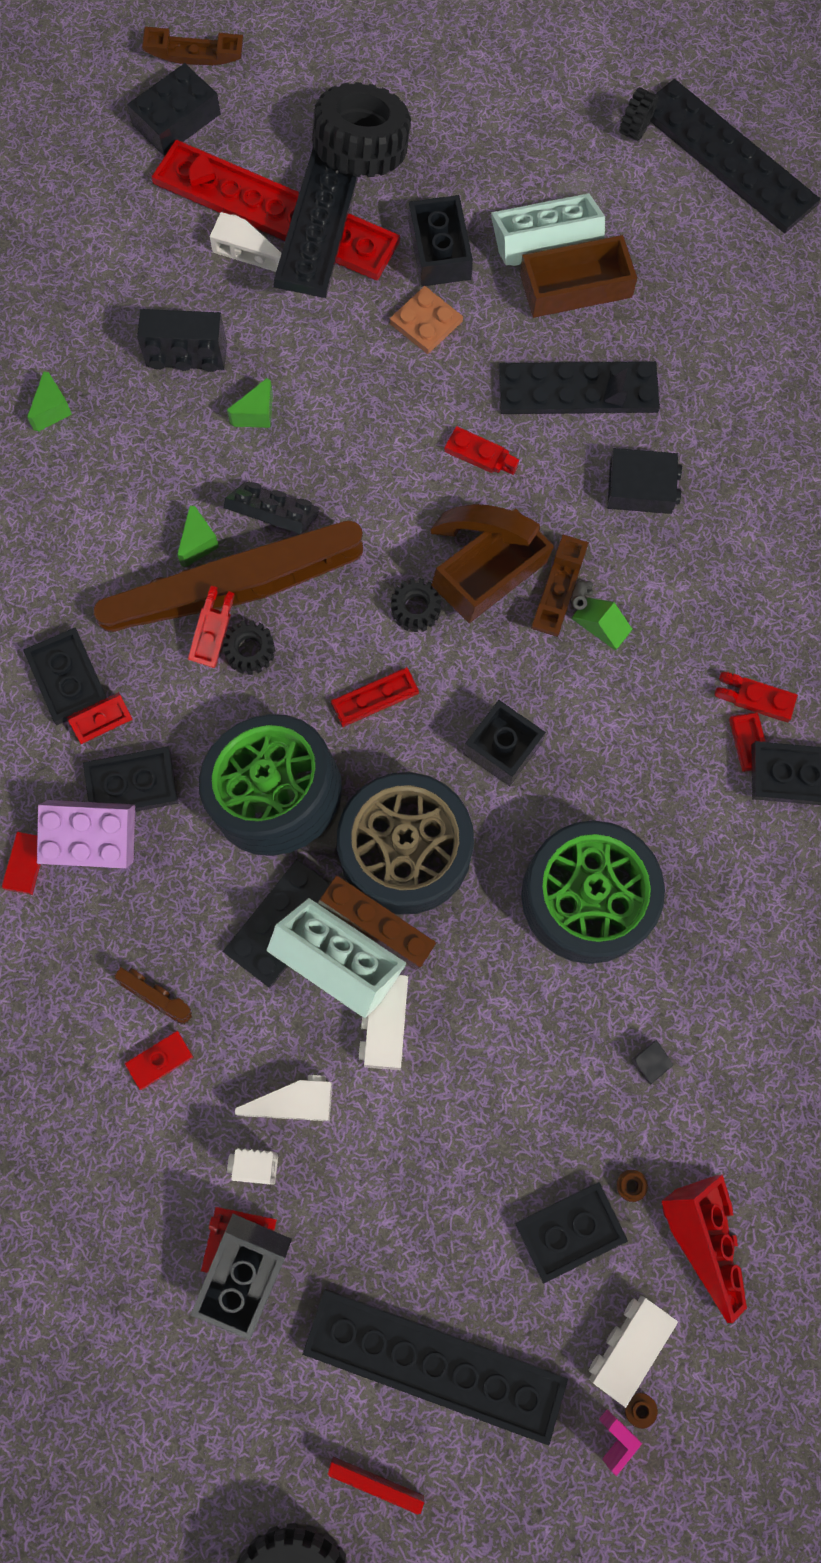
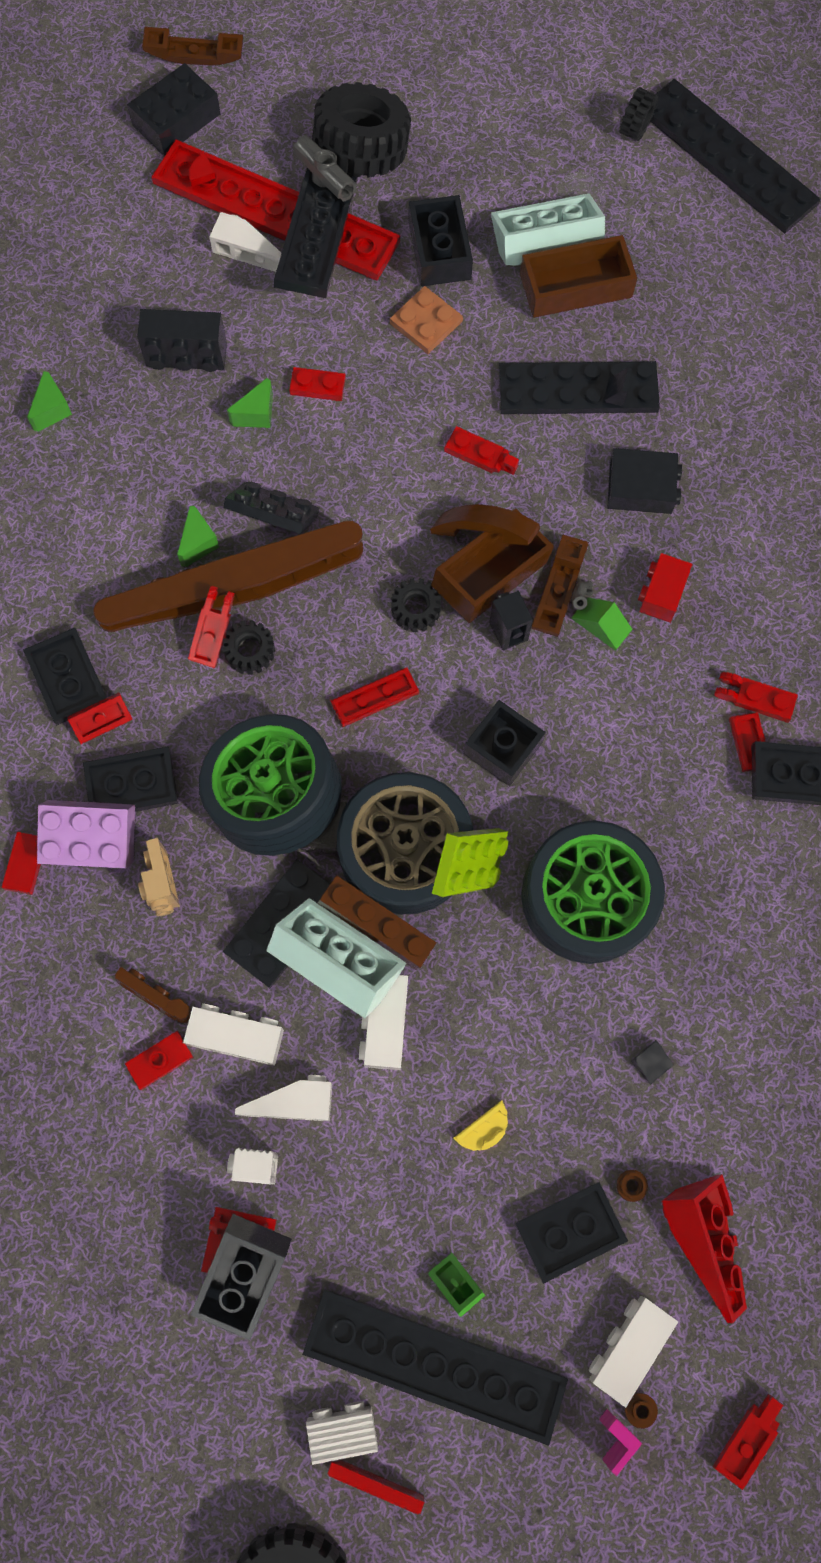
(158, 883): none -> tan plate
(234, 1034): none -> white brick
(317, 384): none -> red plate
(324, 168): none -> dark grey piece
(341, 1433): none -> white brick
(456, 1284): none -> bright green slope
(470, 861): none -> lime plate
(485, 1130): none -> light yellow tile
(510, 619): none -> black brick
(665, 587): none -> red brick
(749, 1442): none -> red hinge

